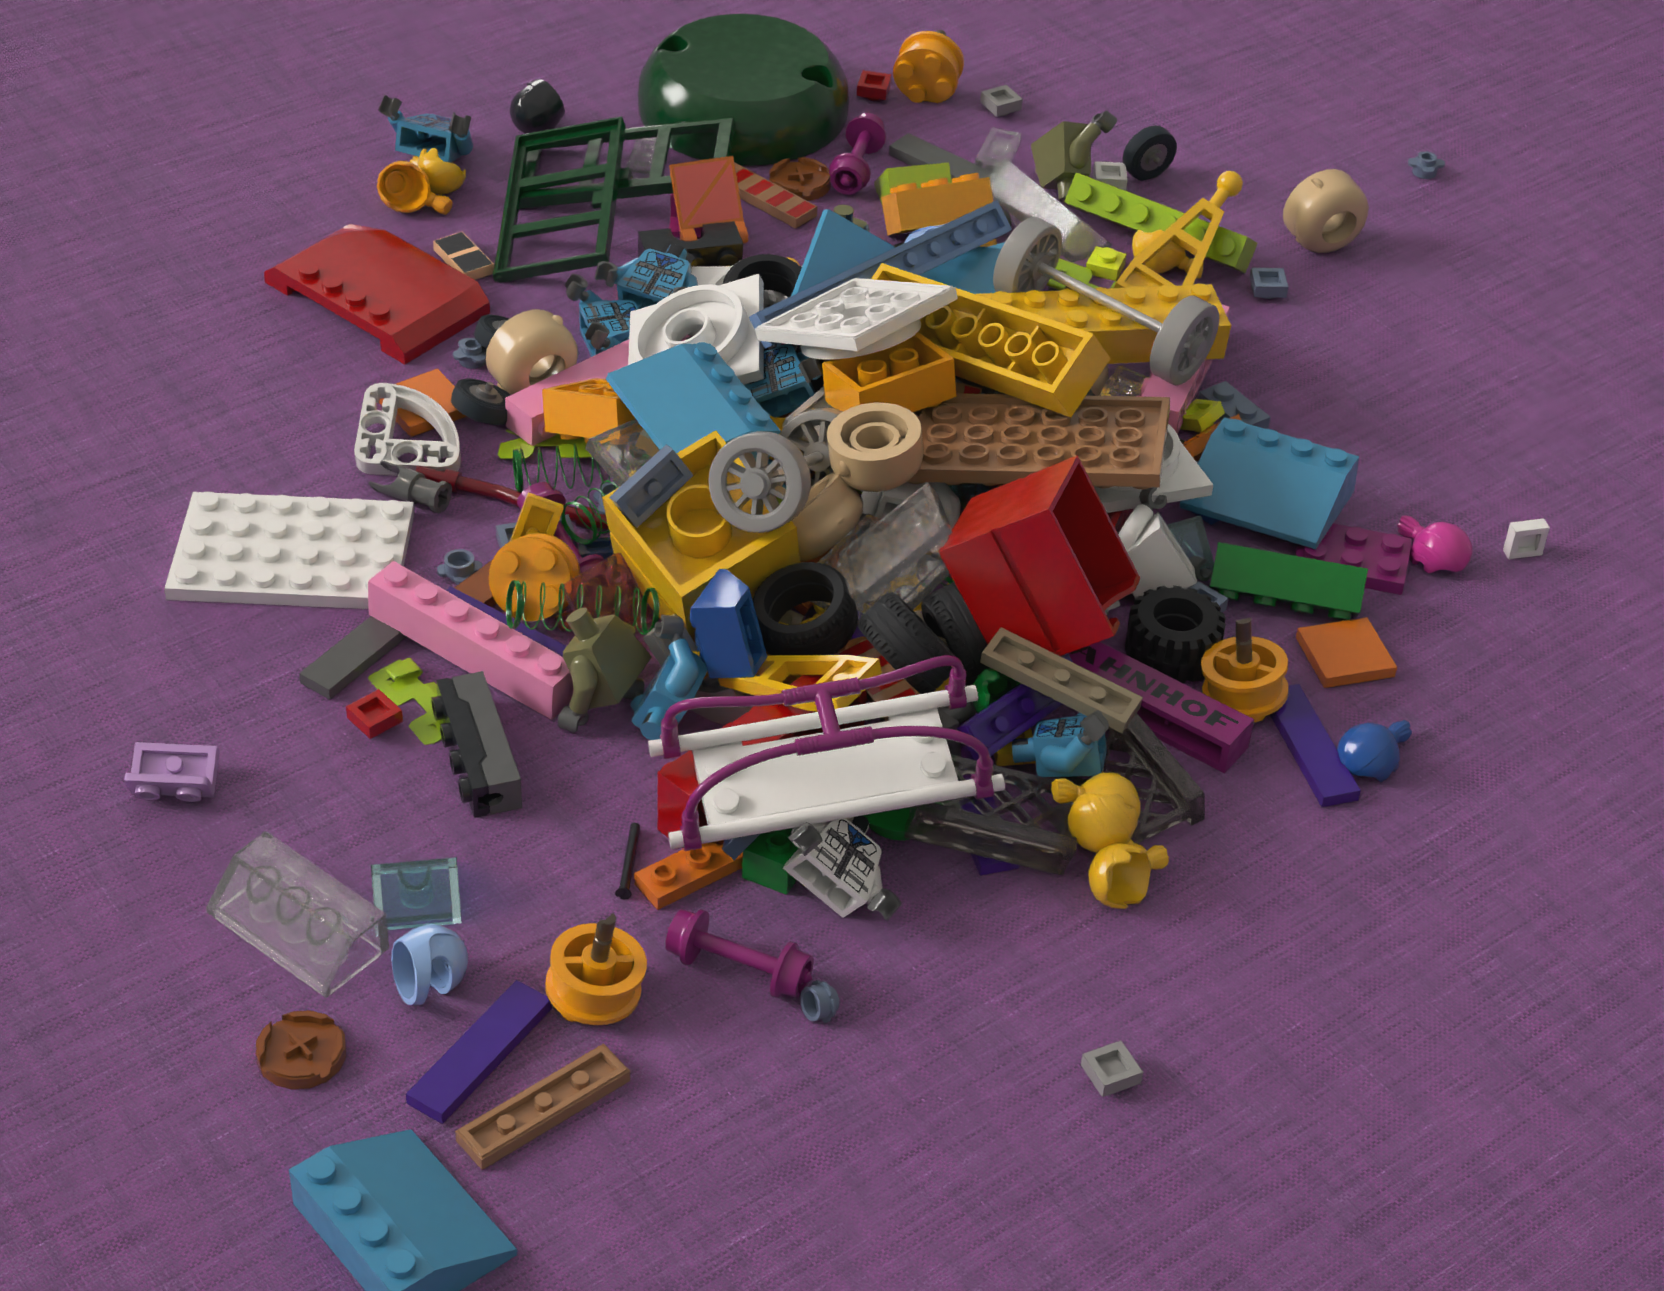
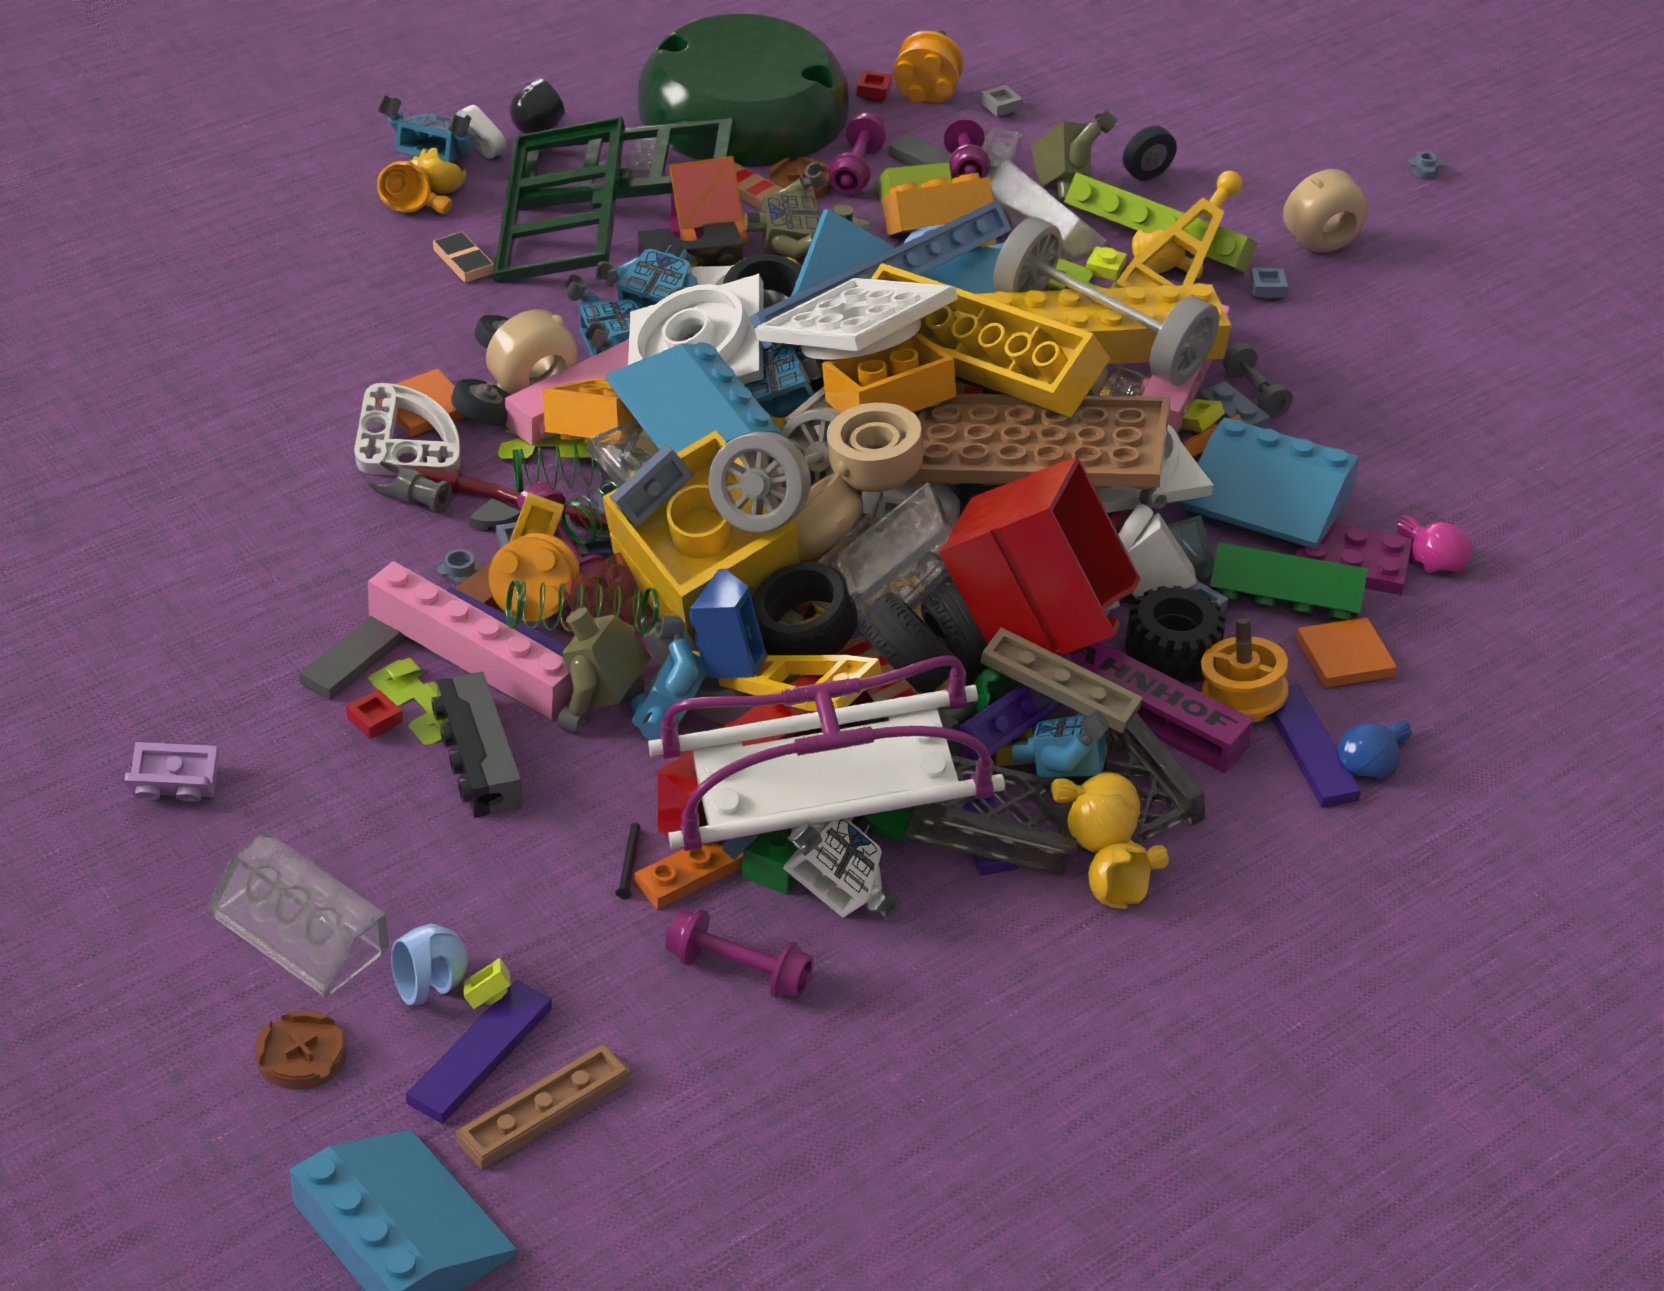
(286, 549): white plate -> none
(384, 289): red slope -> none
(417, 891): clear light blue slope -> none
(470, 353): sand blue plate -> none
(484, 133): none -> white beam
(487, 984): none -> neon yellow plate
(493, 514): none -> dark grey tile
(595, 973): light orange wheel -> none
(789, 216): none -> olive torso
(819, 1001): sand blue plate -> none
(964, 140): none -> magenta piece
(1111, 173): white plate -> none
(1111, 1068): light grey plate -> none
(1241, 361): none -> dark grey wheel
(1526, 538): white plate -> none

